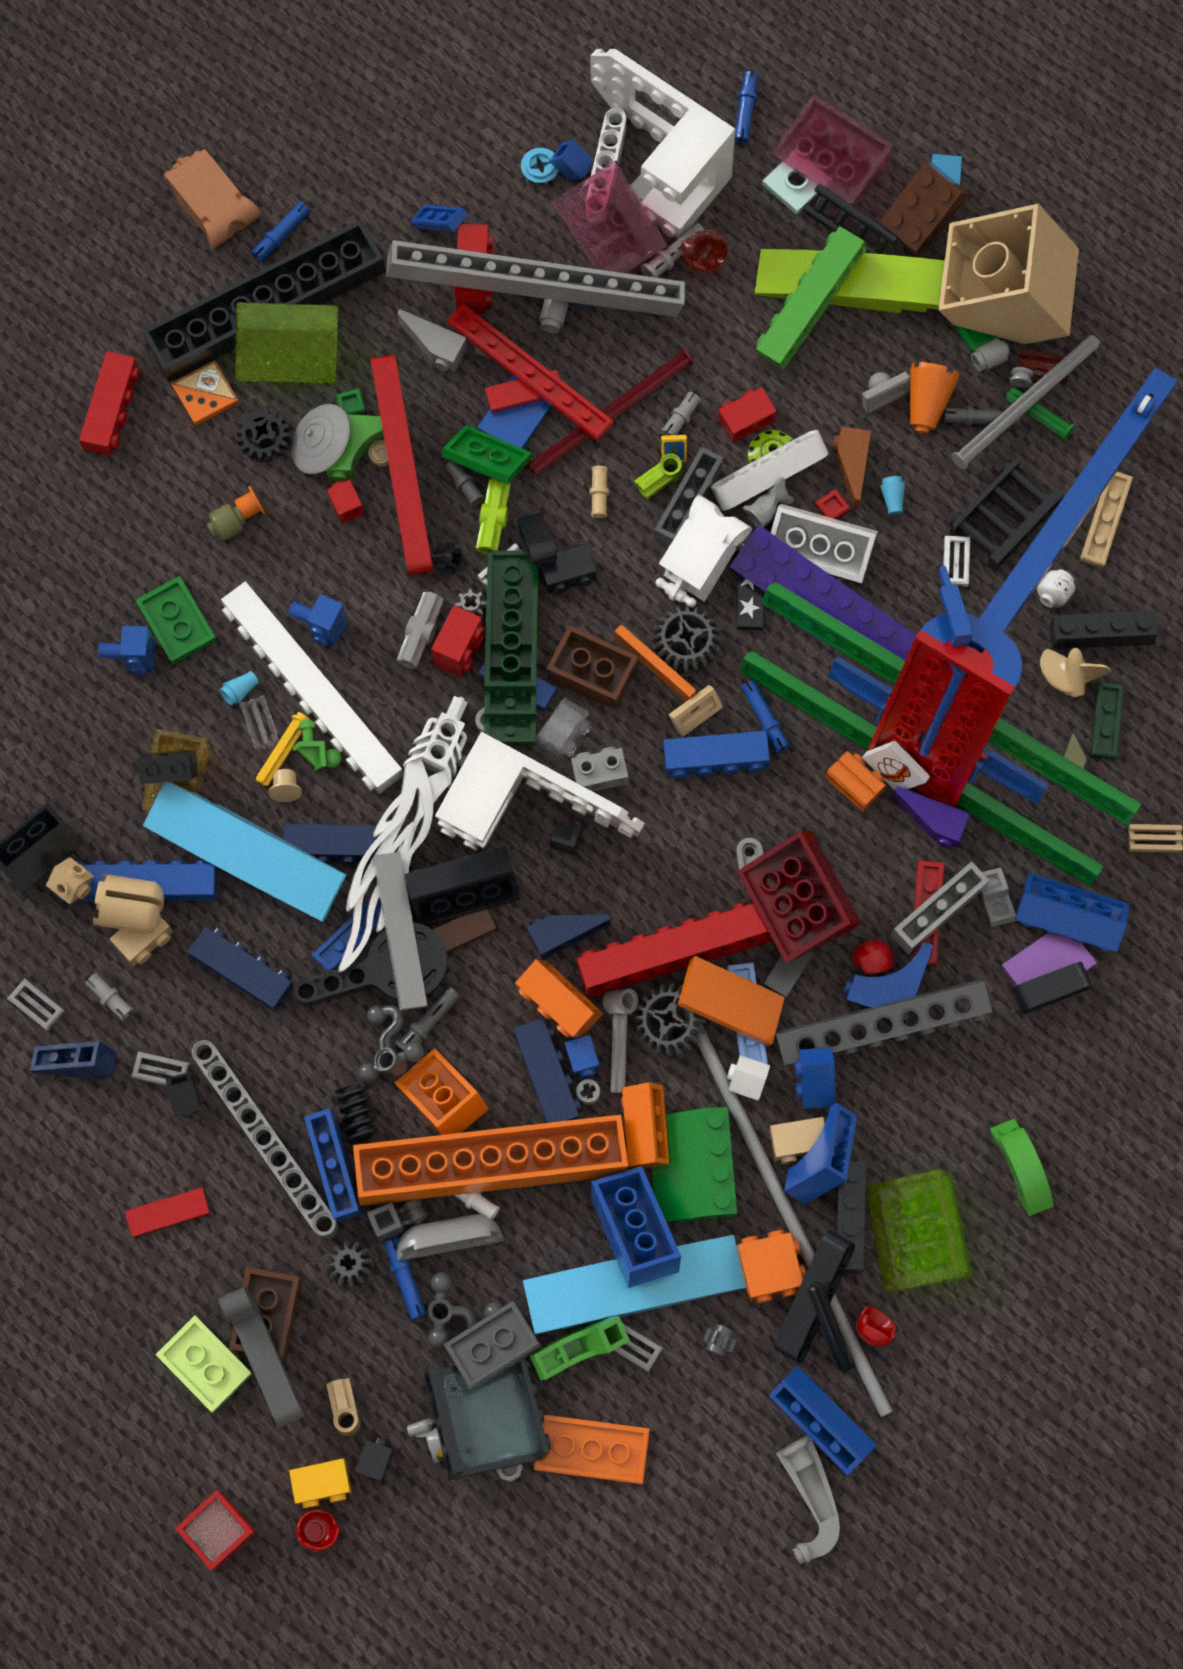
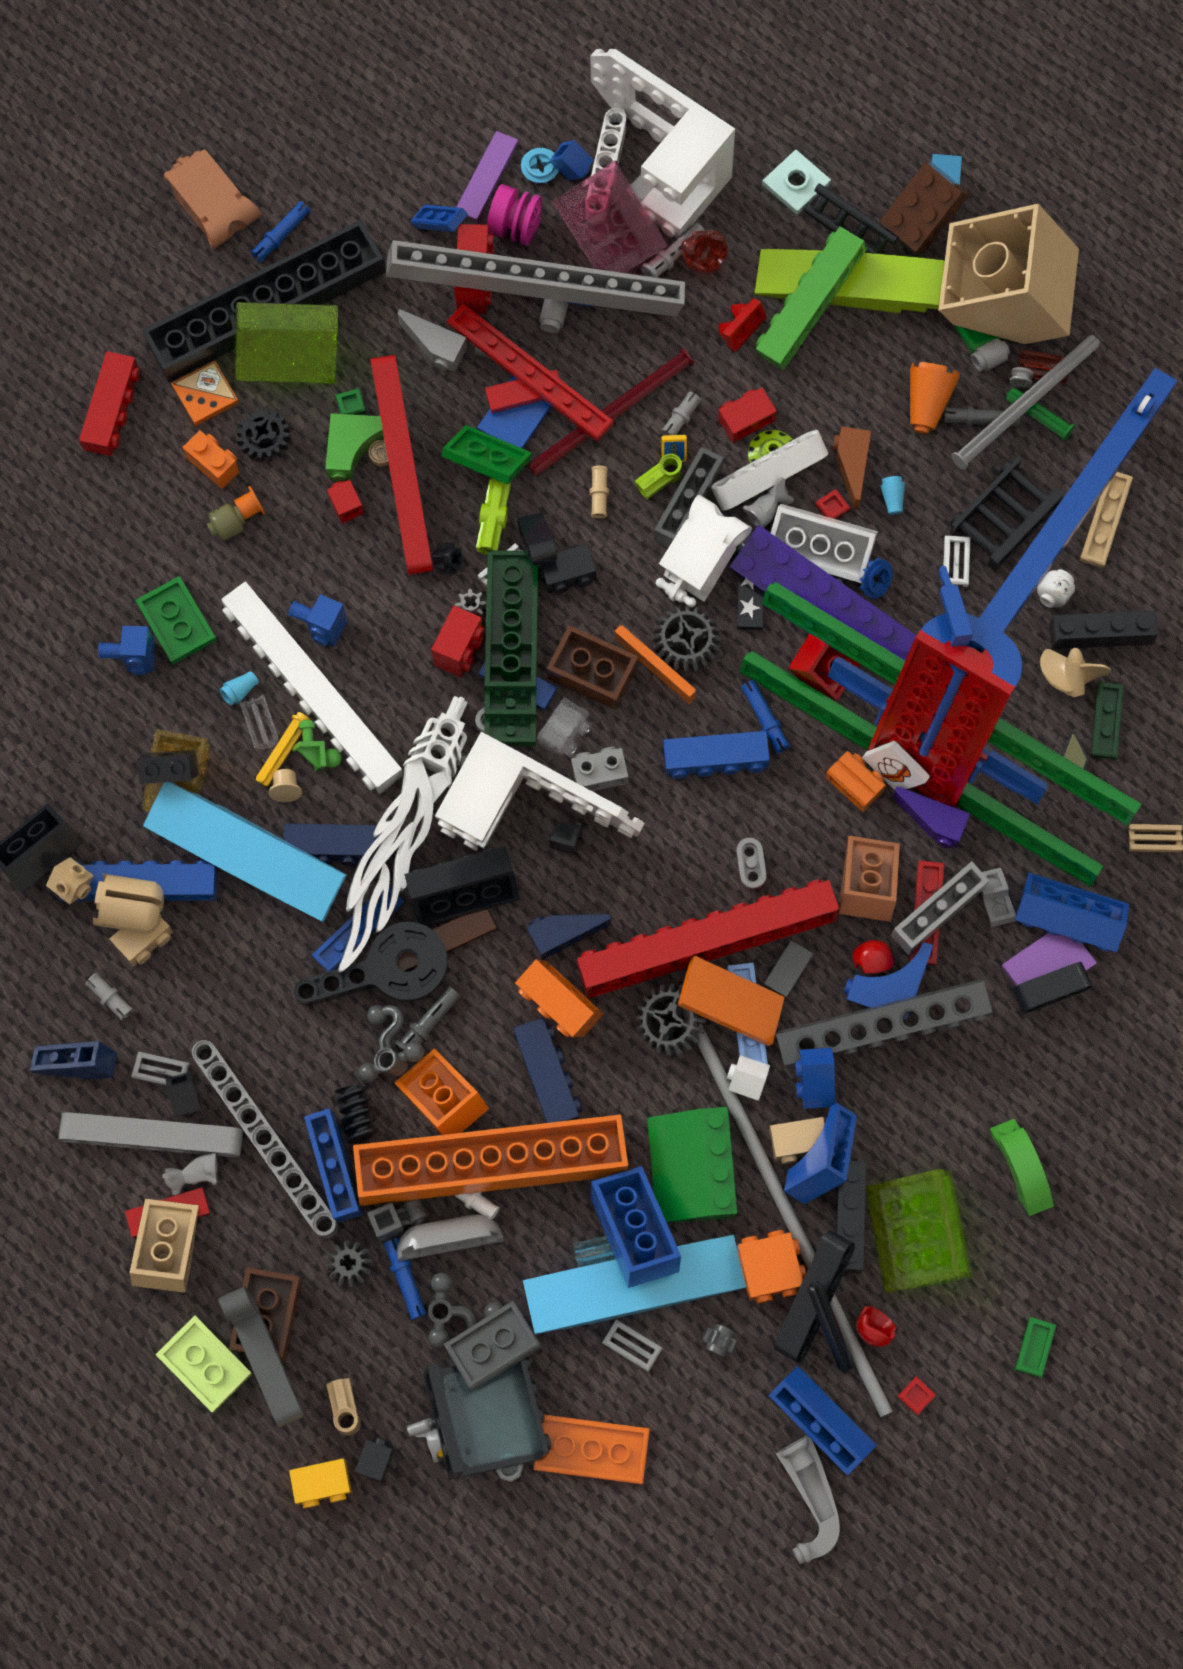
(52, 1018): light grey tile -> none
(150, 1134): none -> light grey beam
(164, 1246): none -> tan slope
(200, 1169): none -> light grey animal
(211, 459): none -> orange brick
(216, 1530): piece -> none
(240, 968): dark blue brick -> none
(317, 1530): red hair -> none
(320, 439): light grey hat -> none
(400, 931): light grey tile -> none
(420, 630): light grey piece -> none
(465, 483): dark grey pin -> none
(487, 175): none -> medium lavender tile
(519, 216): none -> dark pink wheel
(578, 1345): bright green arch -> none
(580, 1089): light grey bush -> none
(582, 1057): blue brick -> none
(598, 1246): none -> clear light blue tile
(619, 1004): light grey axle -> none
(645, 1125): orange brick -> none
(695, 710): tan piece -> none
(747, 99): blue pin -> none
(747, 320): none -> red tile
(799, 896): dark red slope -> none
(813, 666): none -> red slope
(834, 150): clear pink slope -> none
(869, 879): none -> nougat slope
(883, 571): none -> blue gear
(884, 390): light grey tile -> none
(916, 1395): none -> red tile
(1035, 1347): none -> green tile

